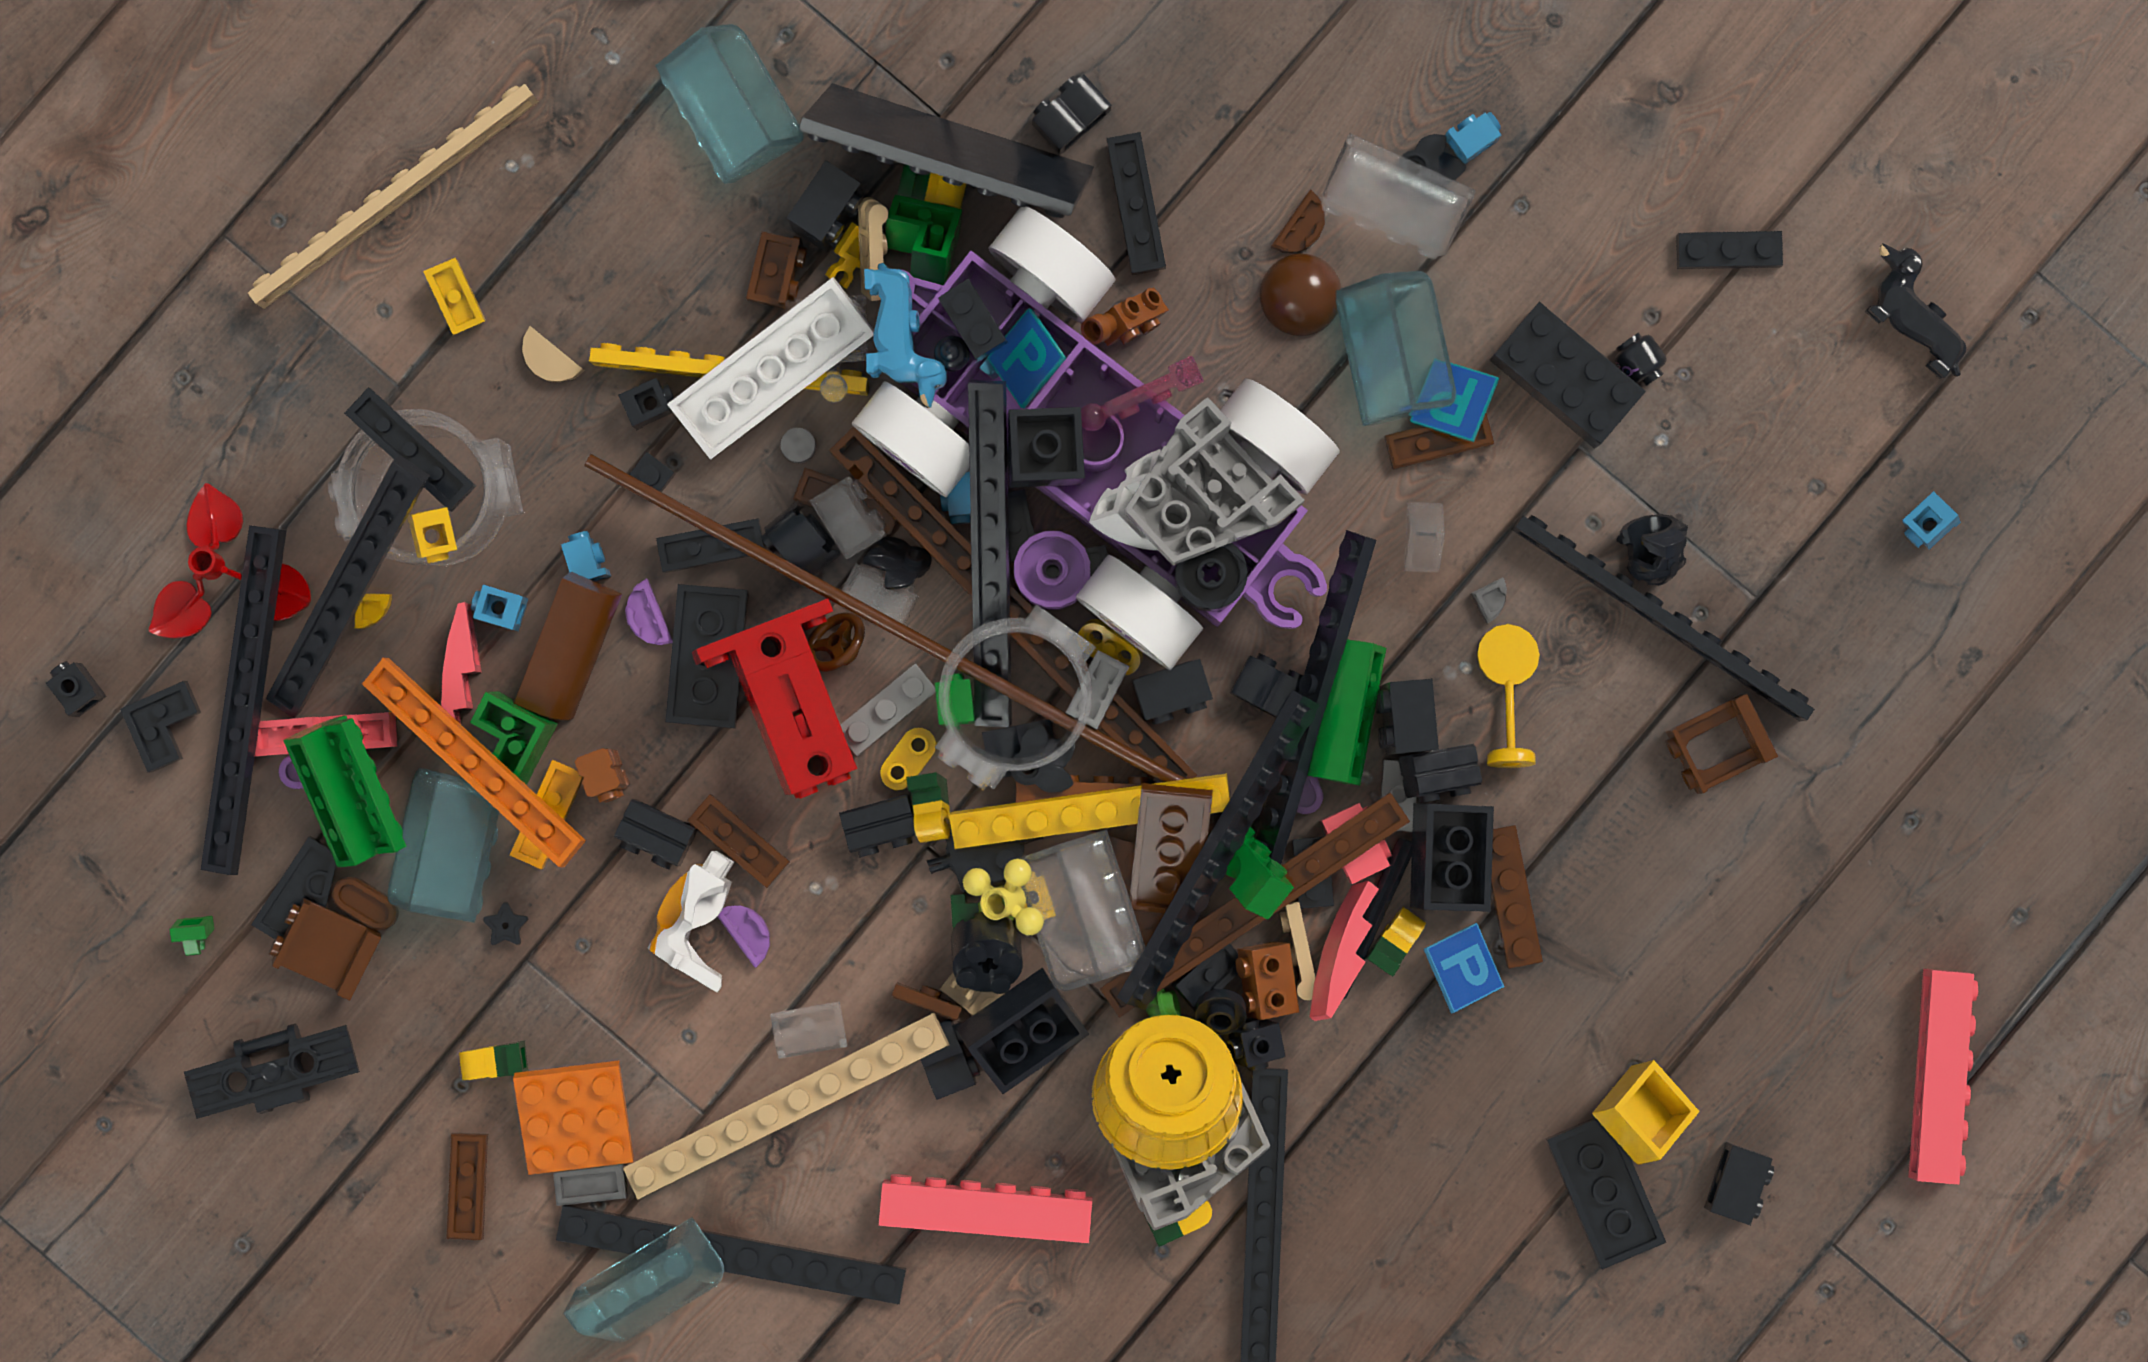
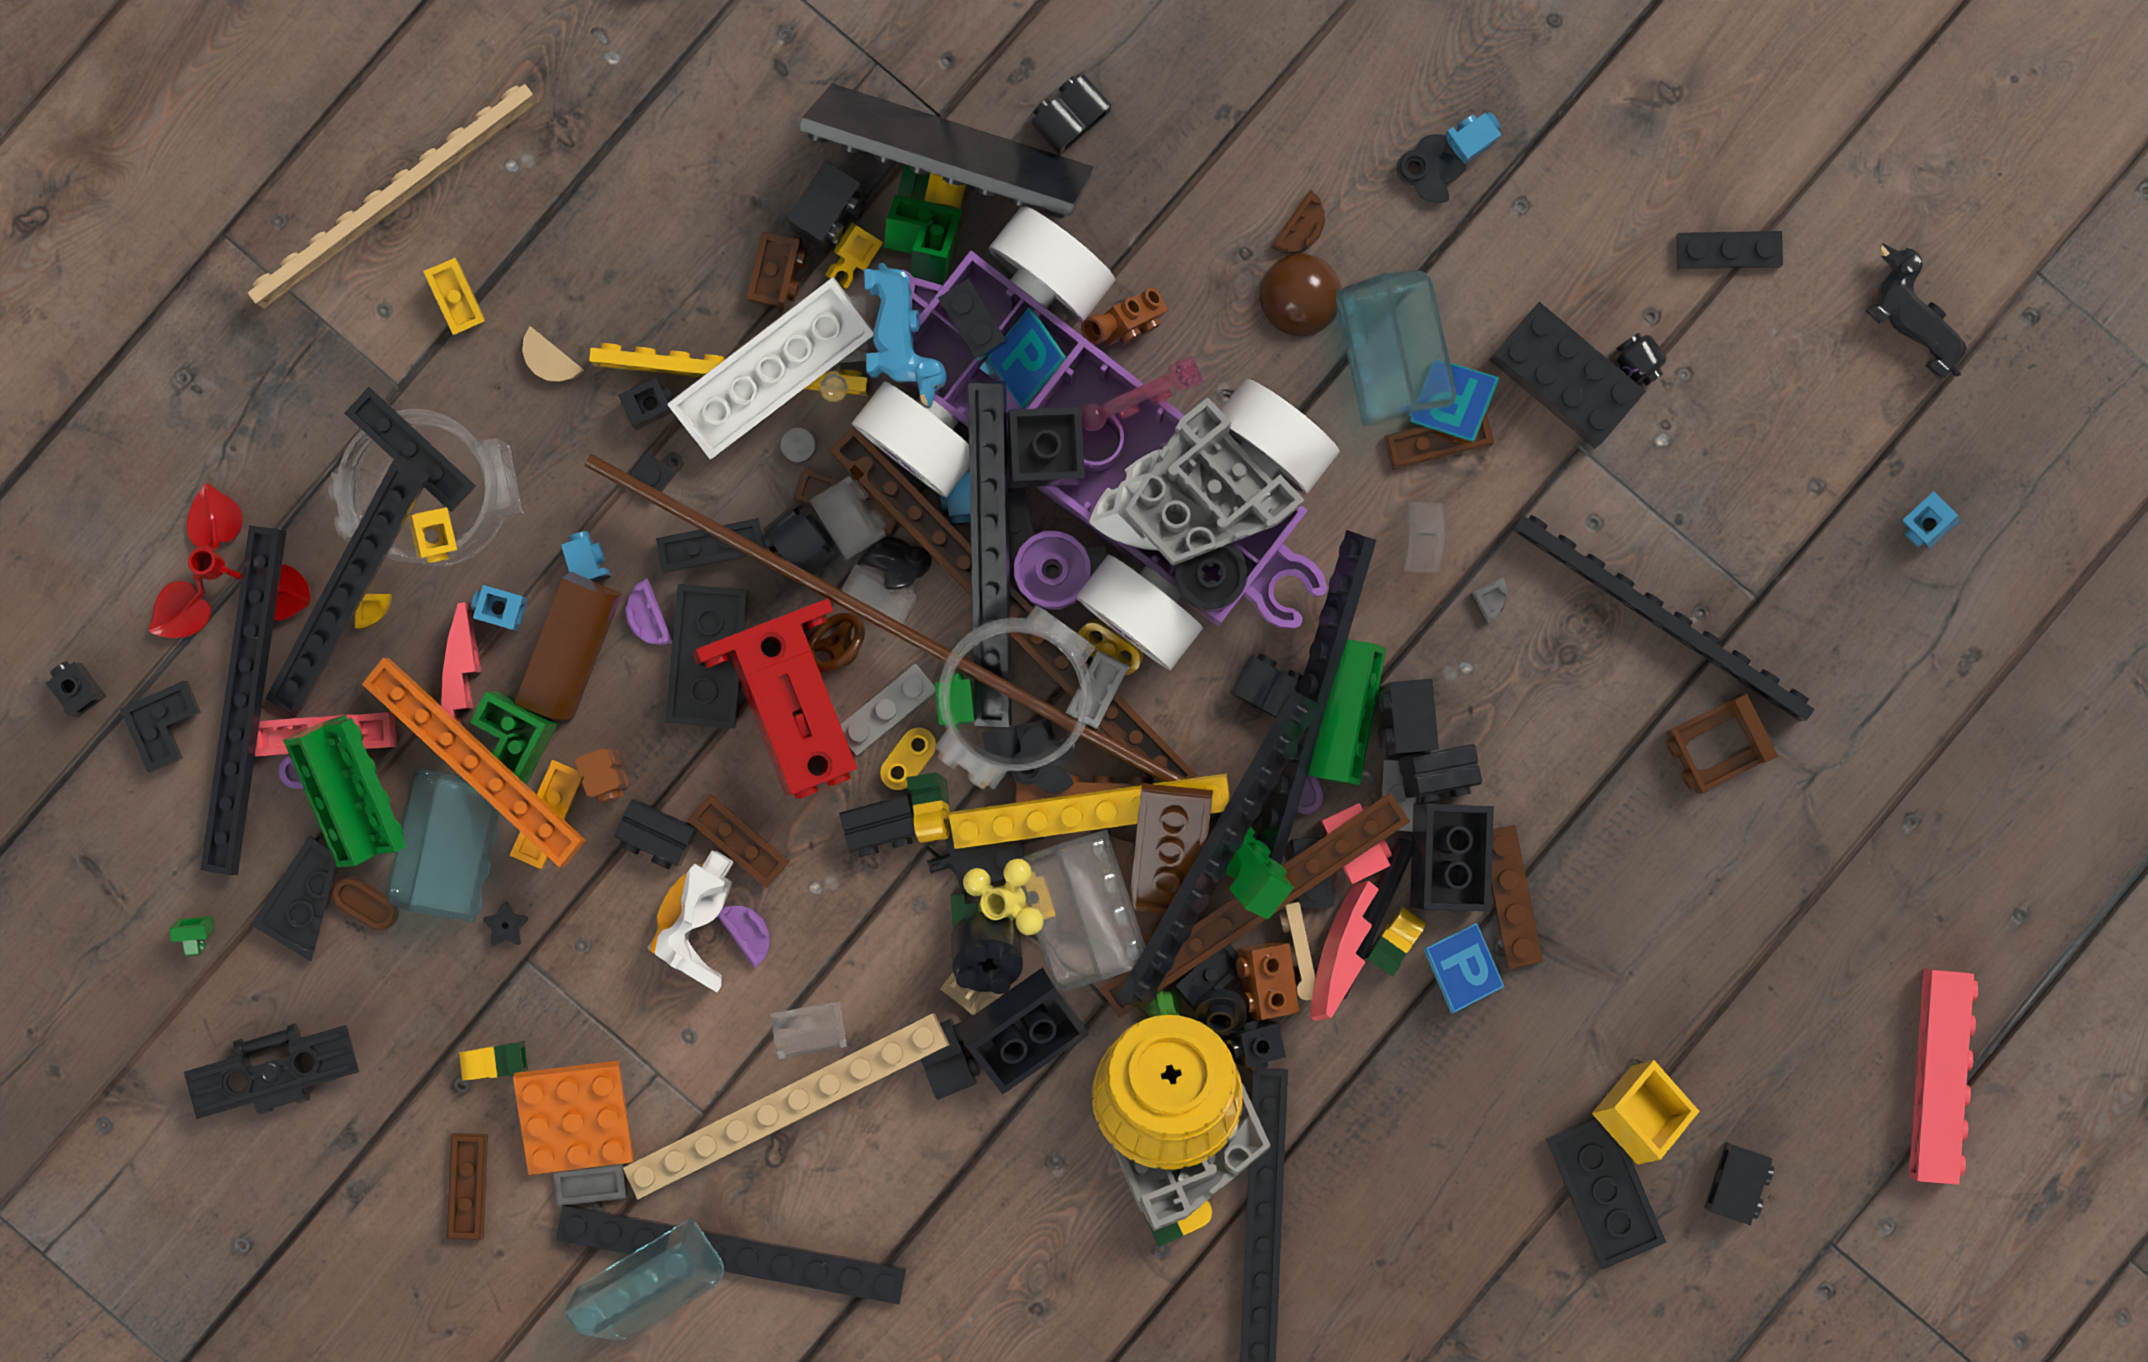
(325, 947): reddish brown panel -> none
(729, 101): clear light blue windscreen -> none
(871, 240): tan plate -> none
(927, 999): reddish brown plate -> none
(952, 353): black plate -> none
(985, 1210): coral brick -> none
(1136, 203): black plate -> none
(1172, 690): black brick -> none
(1396, 197): clear windscreen -> none
(1509, 658): yellow piece -> none
(1654, 547): black helmet -> none

